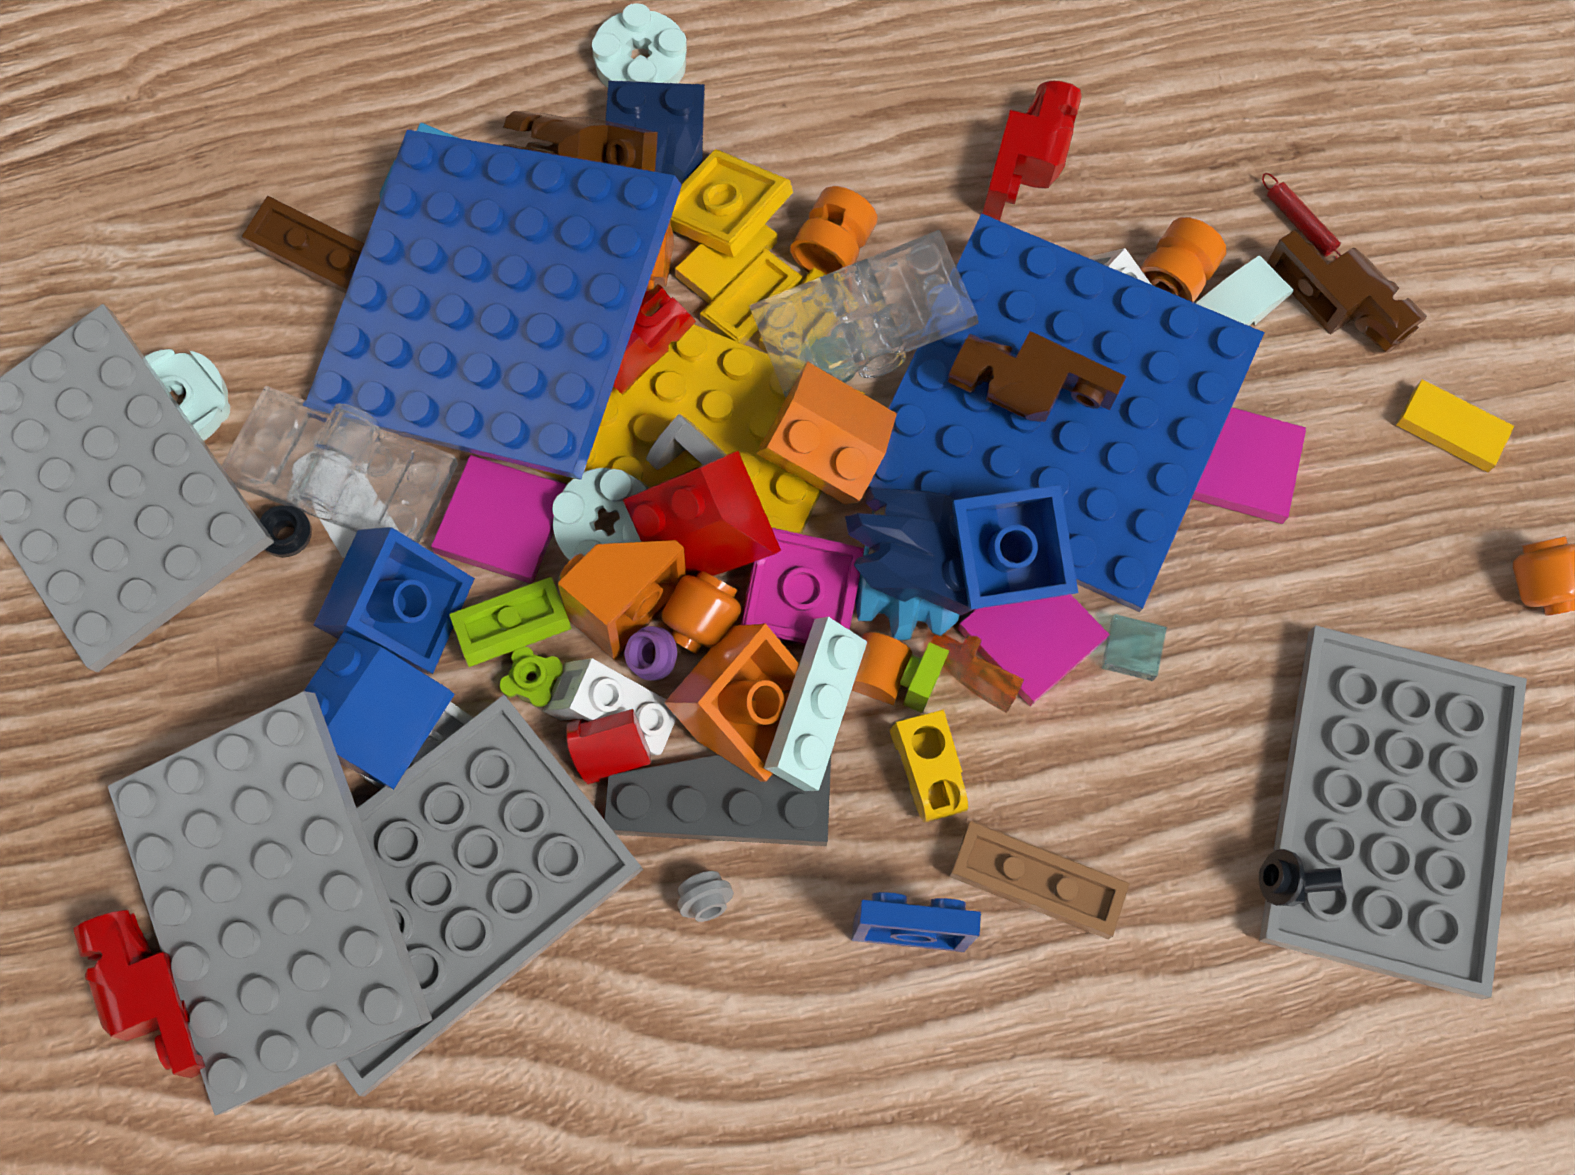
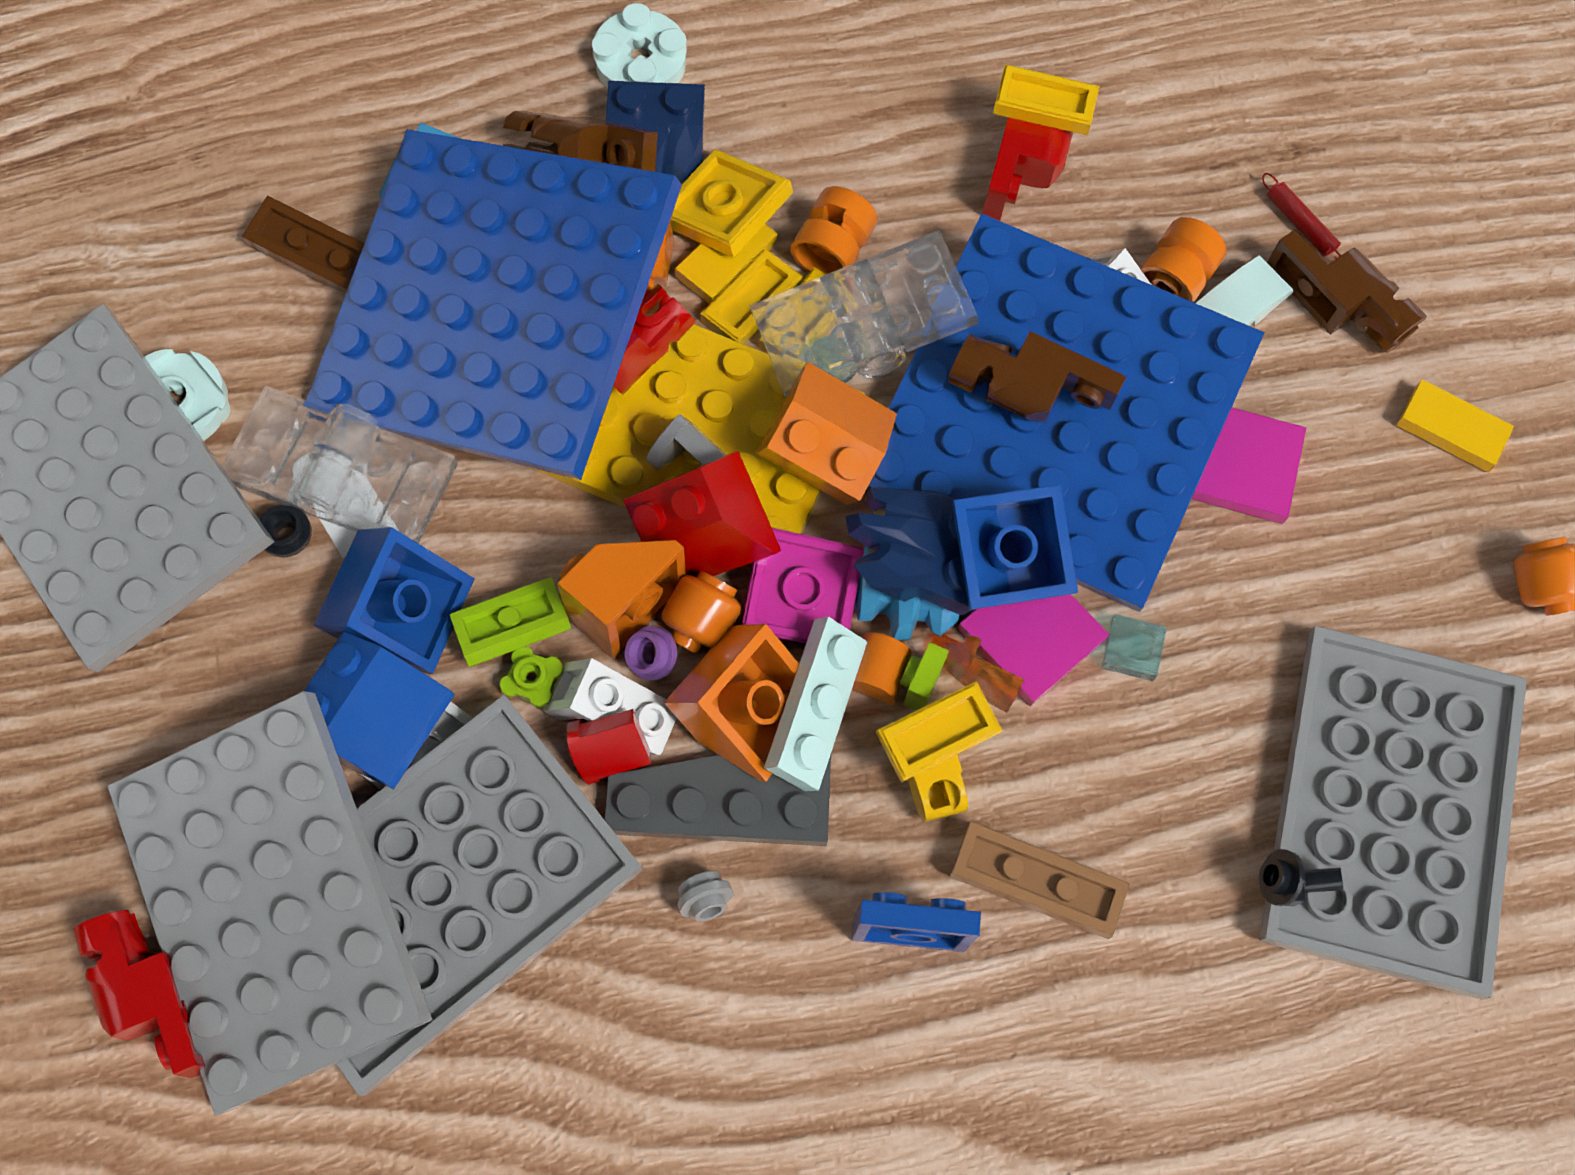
(499, 519): dark pink tile -> none
(578, 506): light aqua plate -> none
(938, 731): none -> yellow tile
(1046, 99): none -> yellow tile

